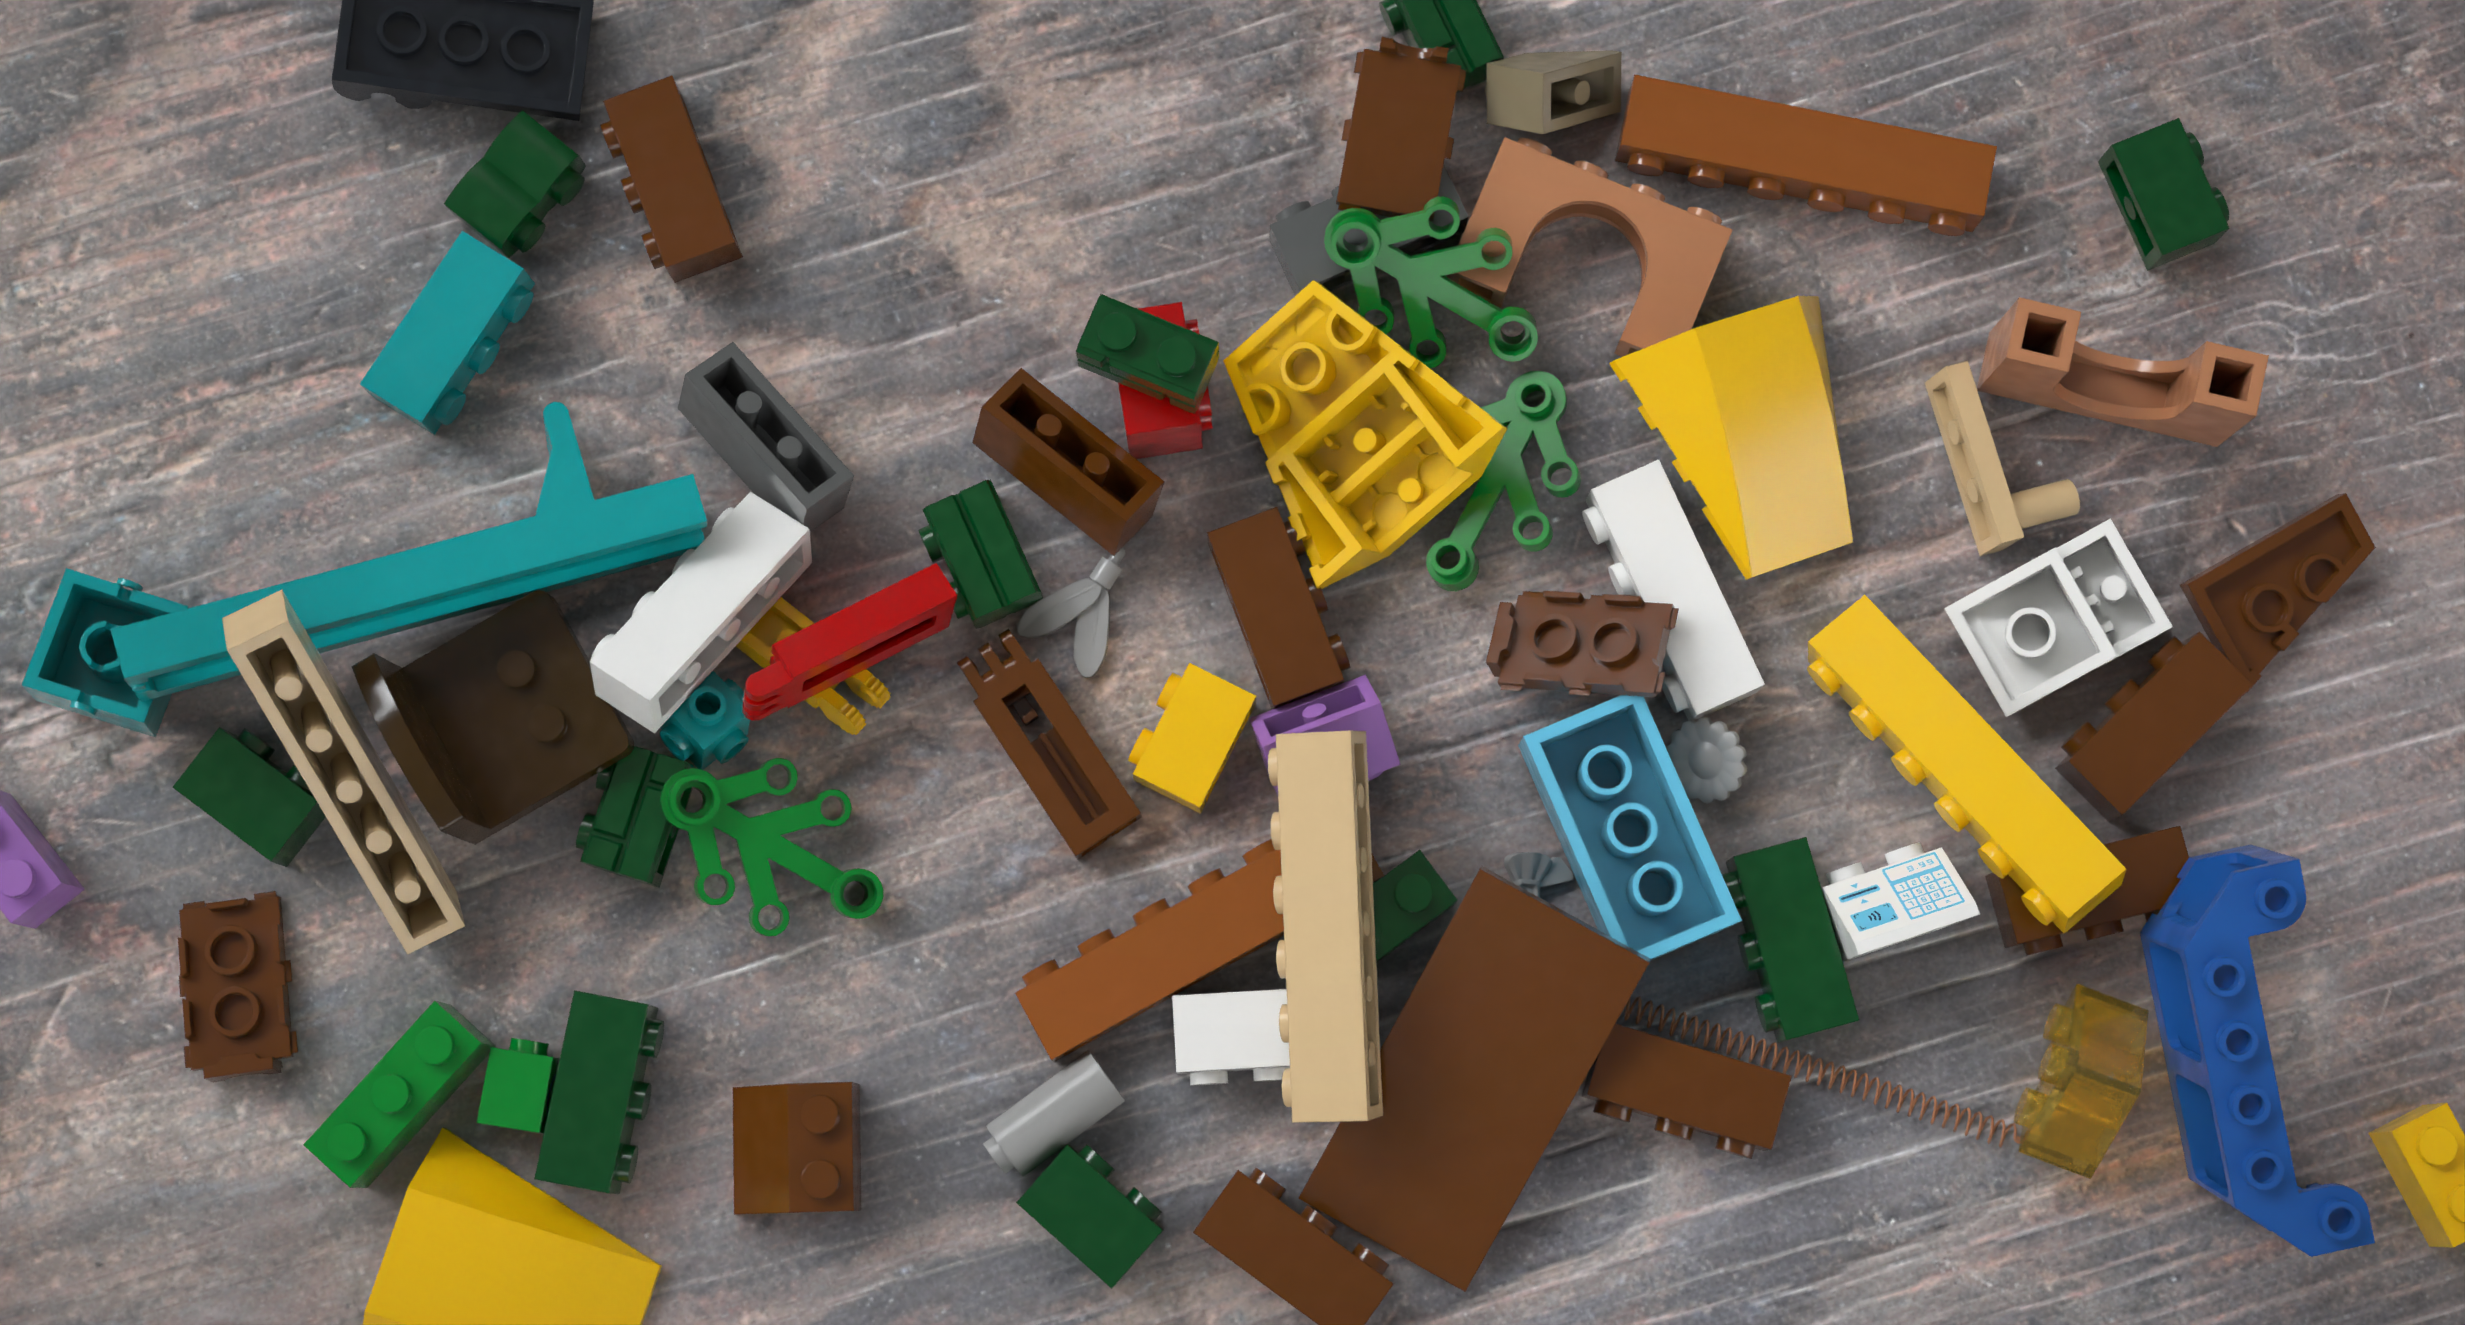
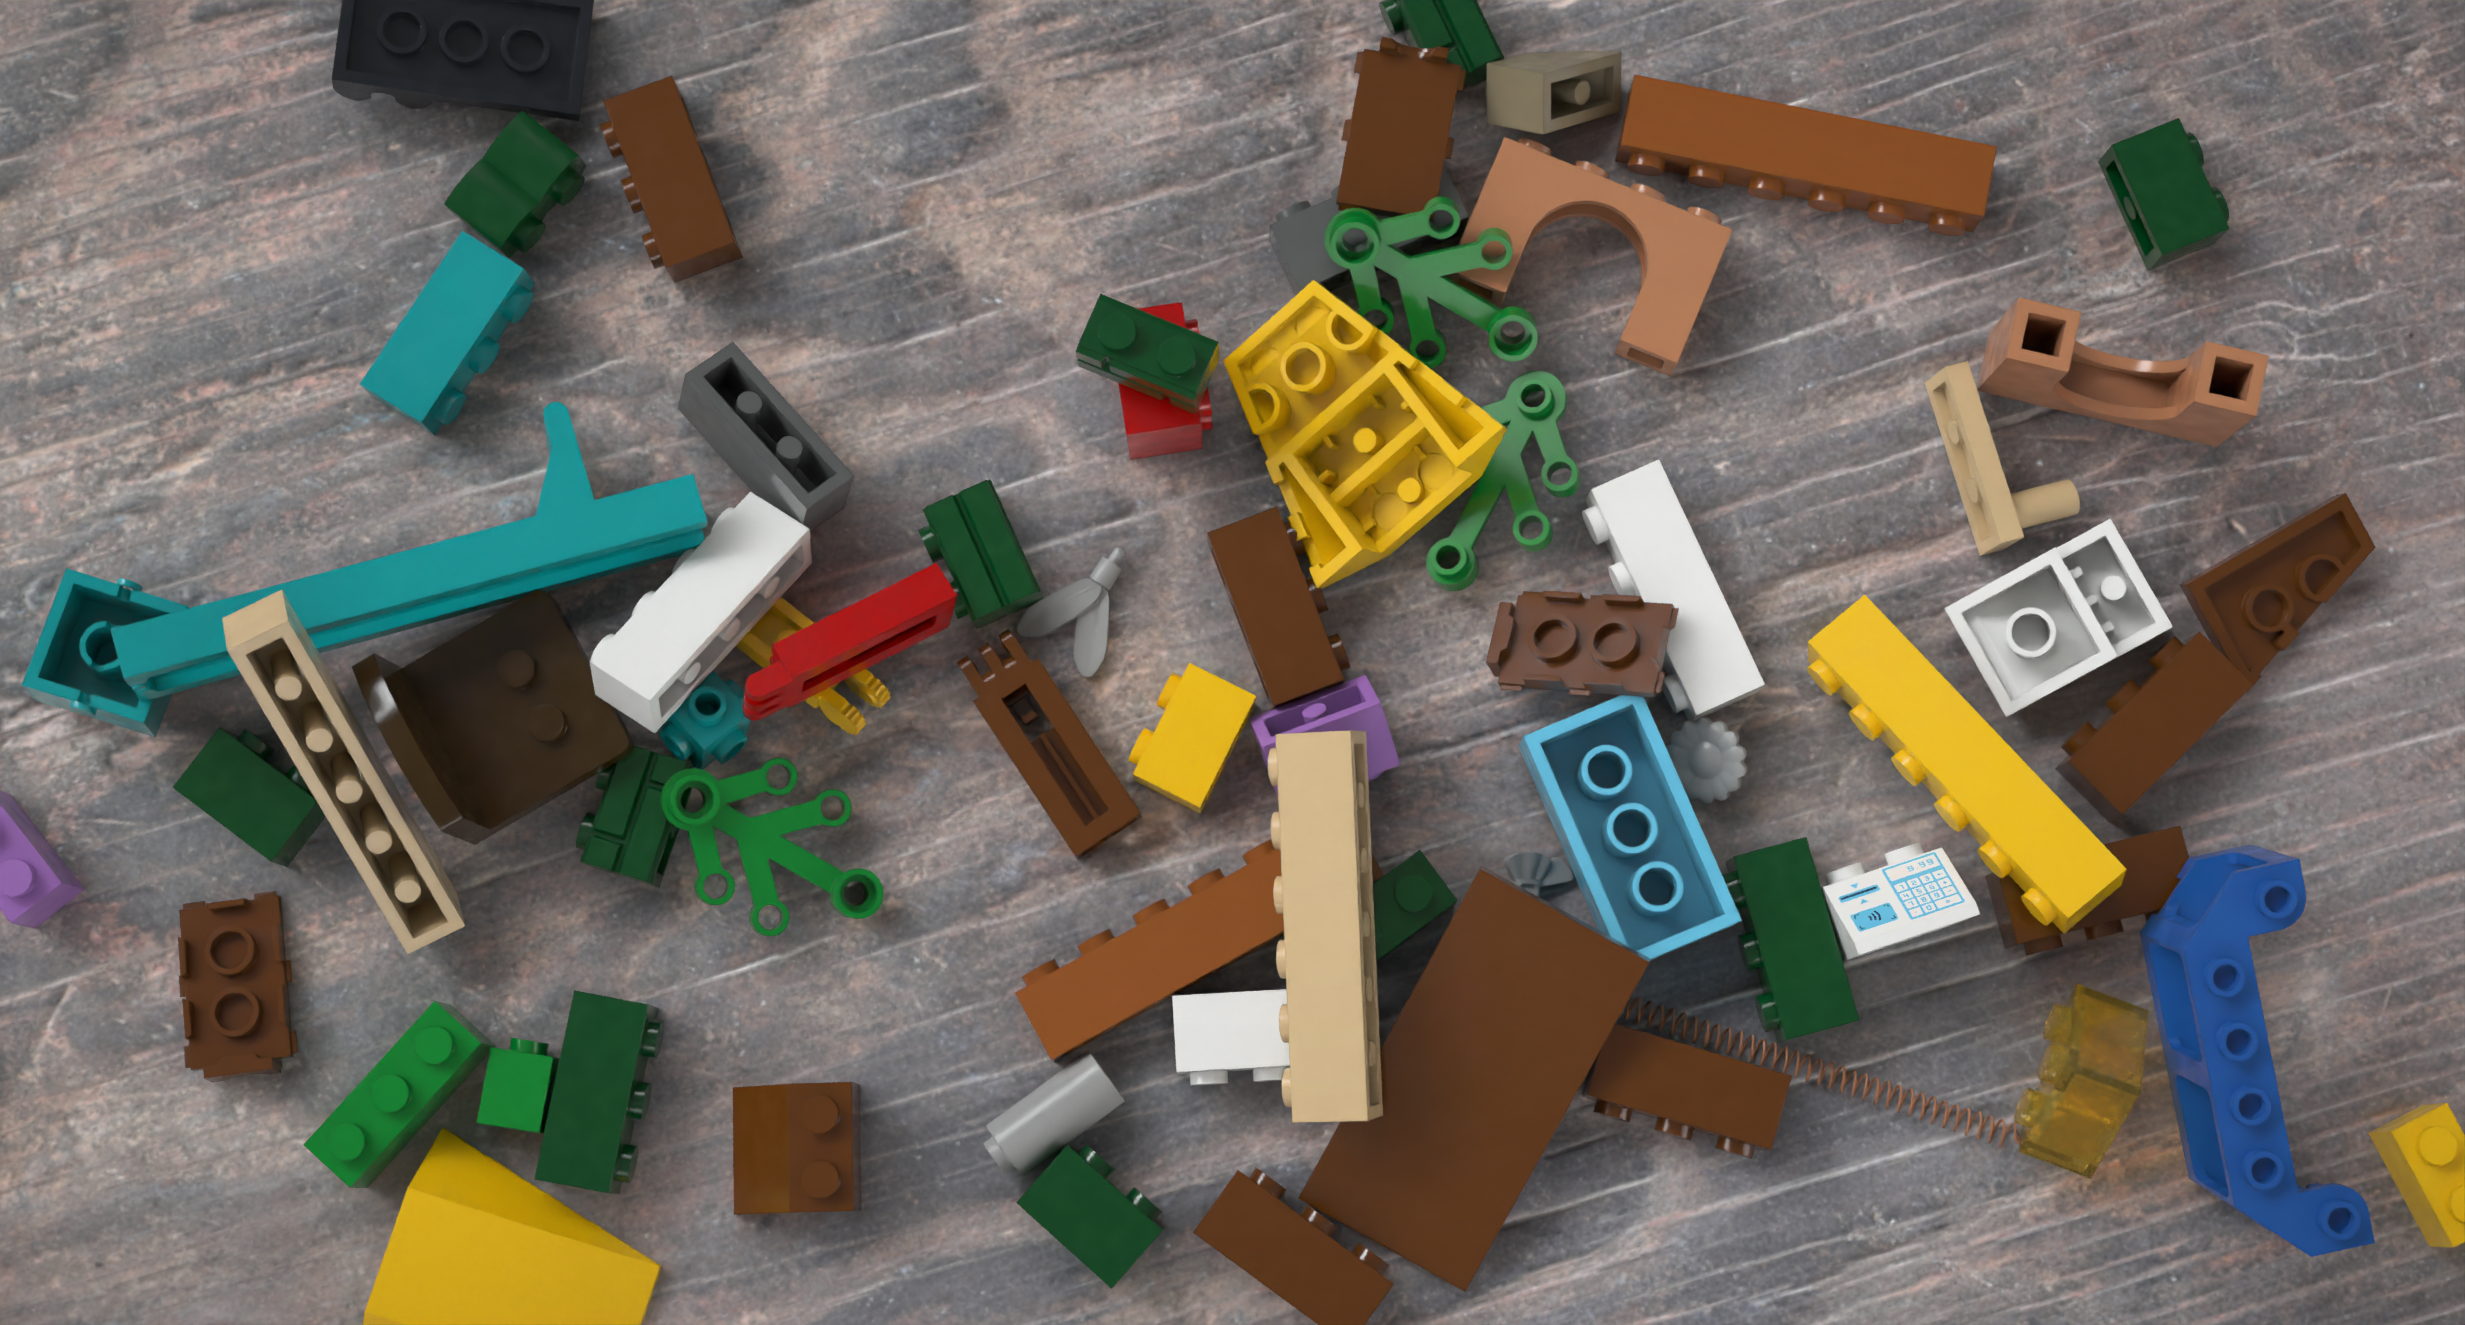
(1067, 461): reddish brown brick -> none
(1752, 429): yellow wedge -> none

